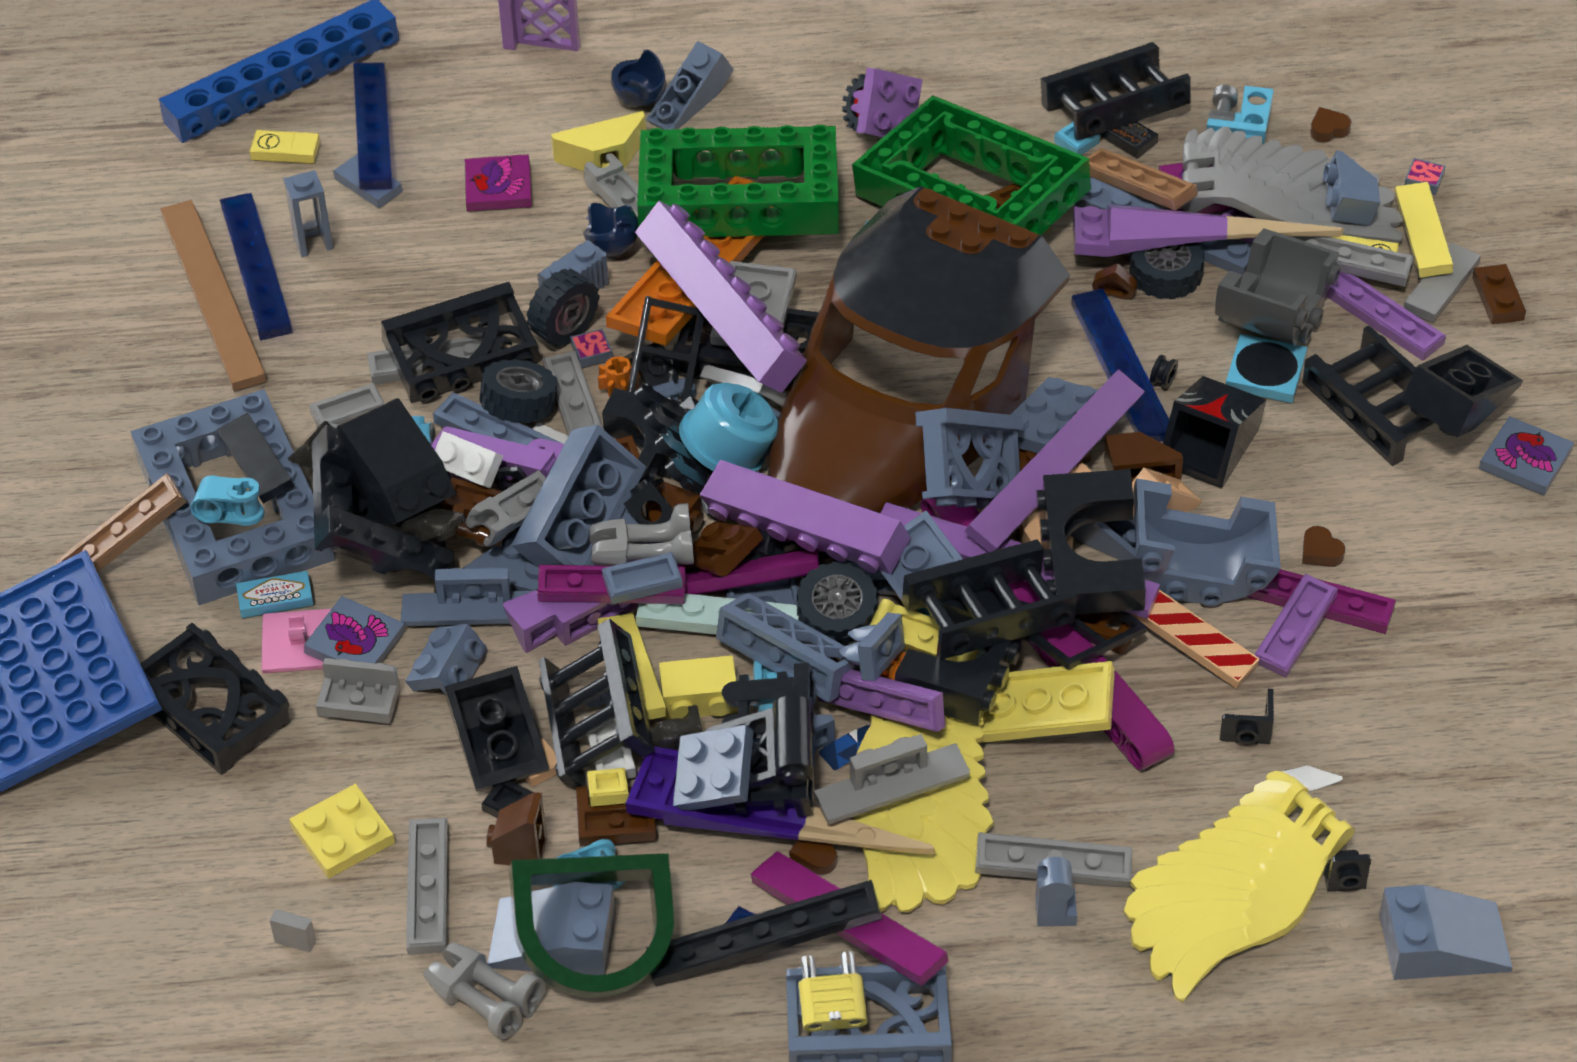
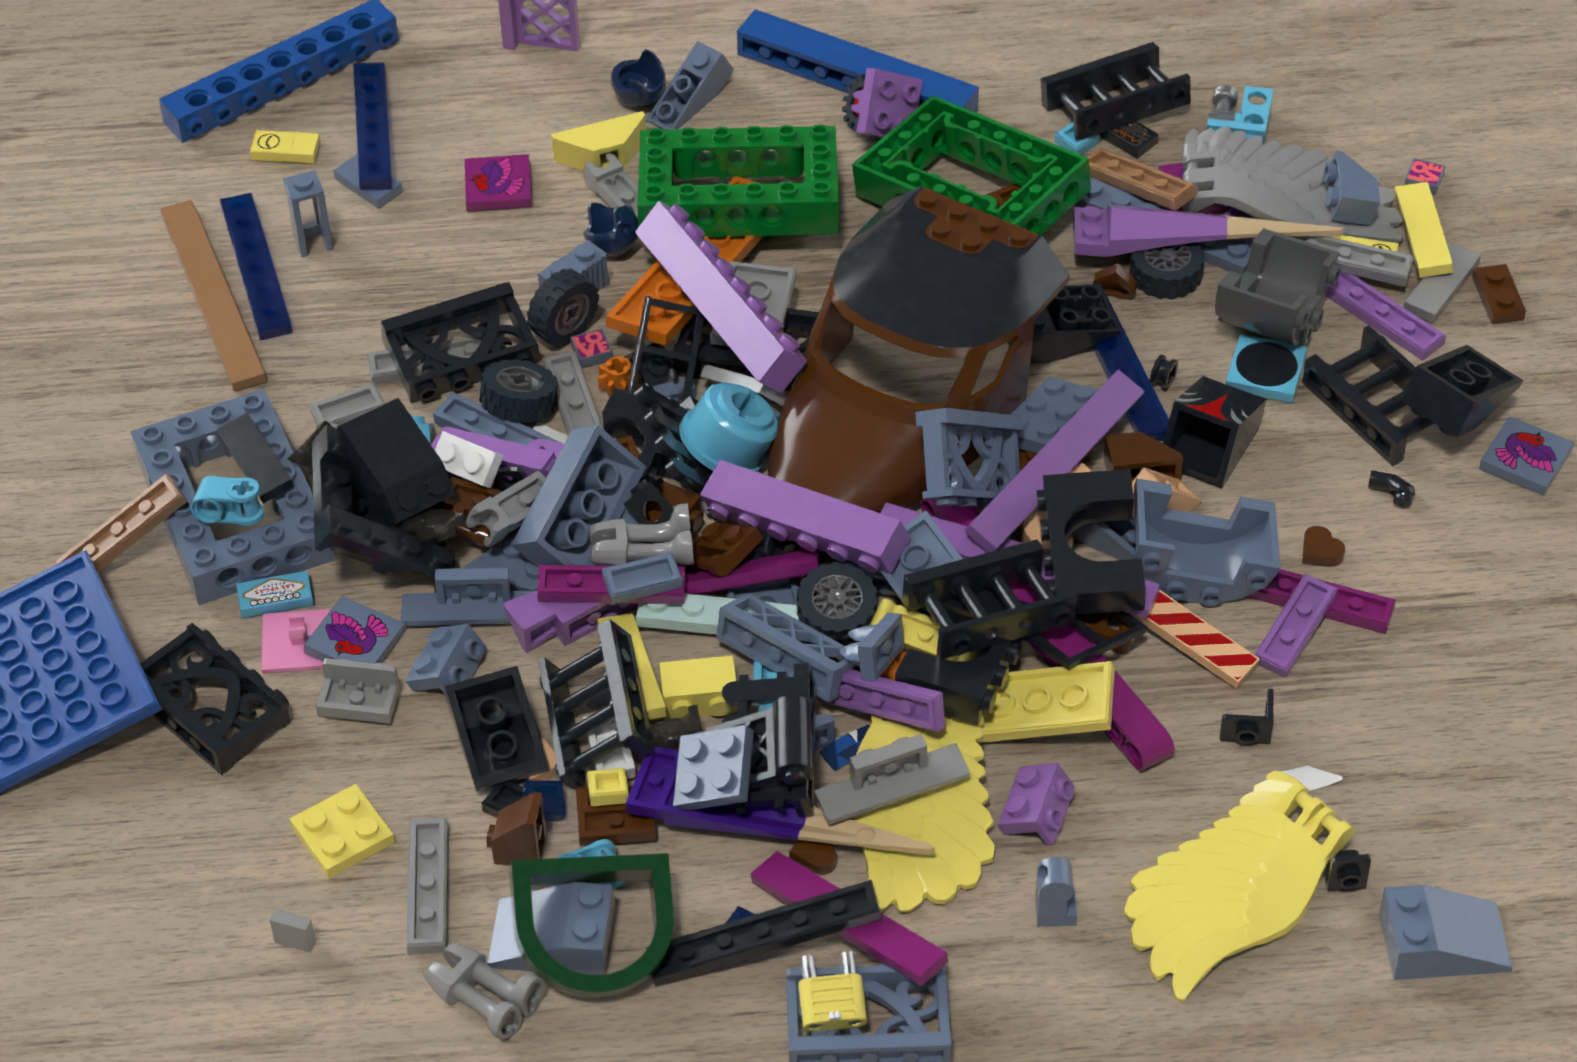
(552, 797): none -> clear blue tile
(835, 60): none -> blue brick
(1021, 855): light grey tile -> none
(1037, 802): none -> medium lavender bracket
(1072, 322): none -> black slope
(1329, 124): reddish brown tile -> none
(1393, 483): none -> black arm

